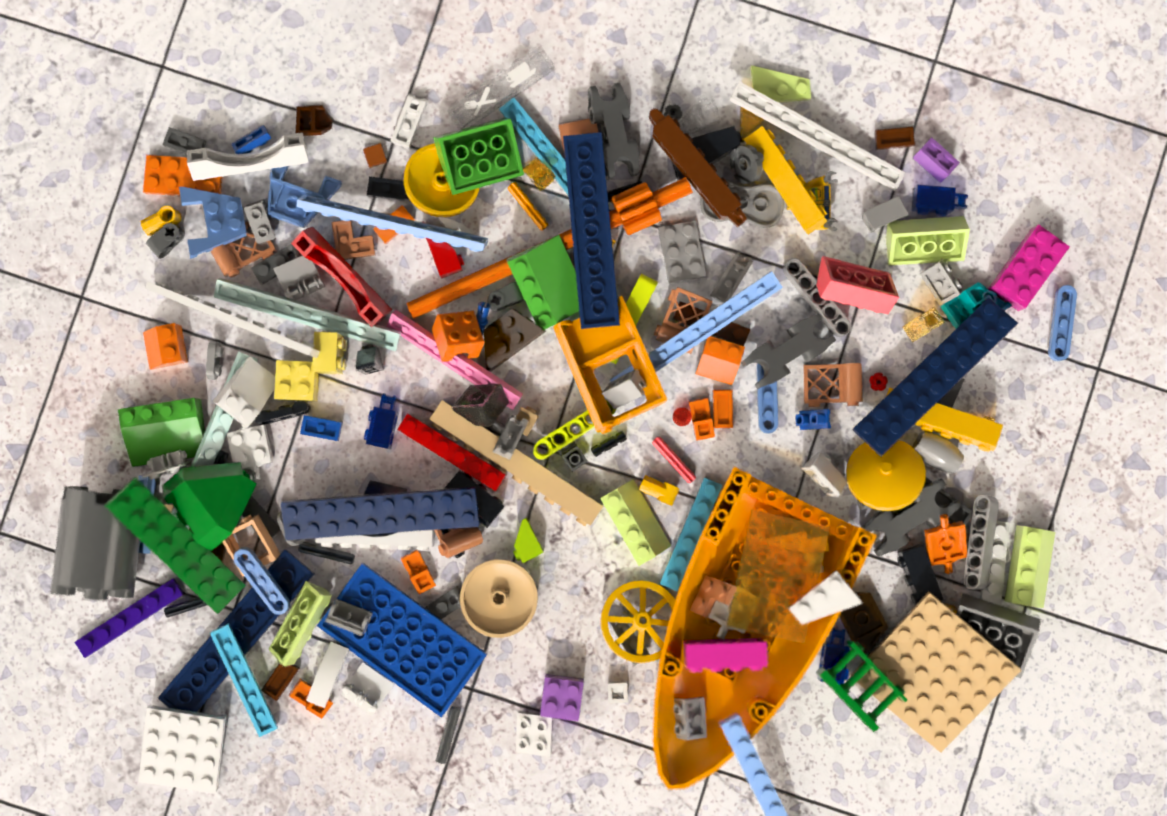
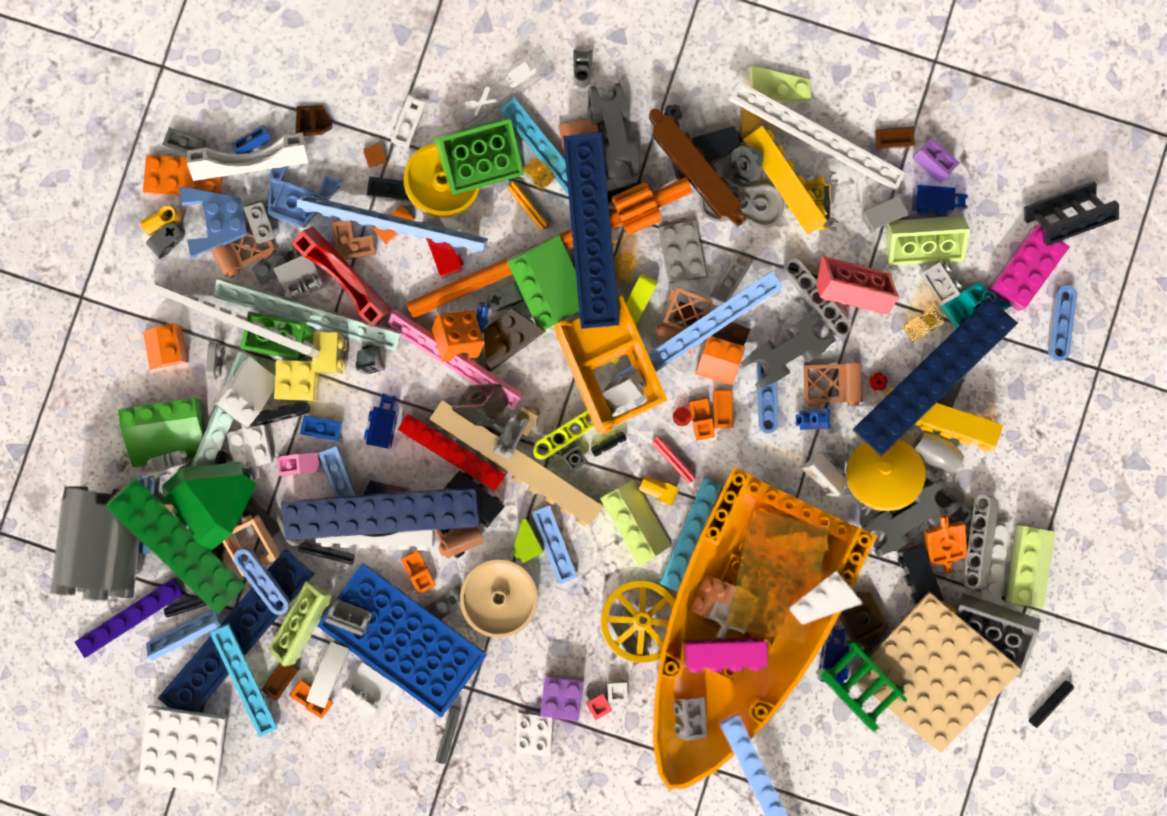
(182, 634): none -> light blue plate
(260, 344): none -> bright green slope
(298, 464): none -> bright pink slope
(337, 472): none -> light blue plate
(554, 544): none -> light blue plate
(582, 65): none -> dark grey piece
(599, 706): none -> coral plate
(624, 267): none -> clear yellow slope
(1051, 704): none -> black axle
(1074, 225): none -> black fence

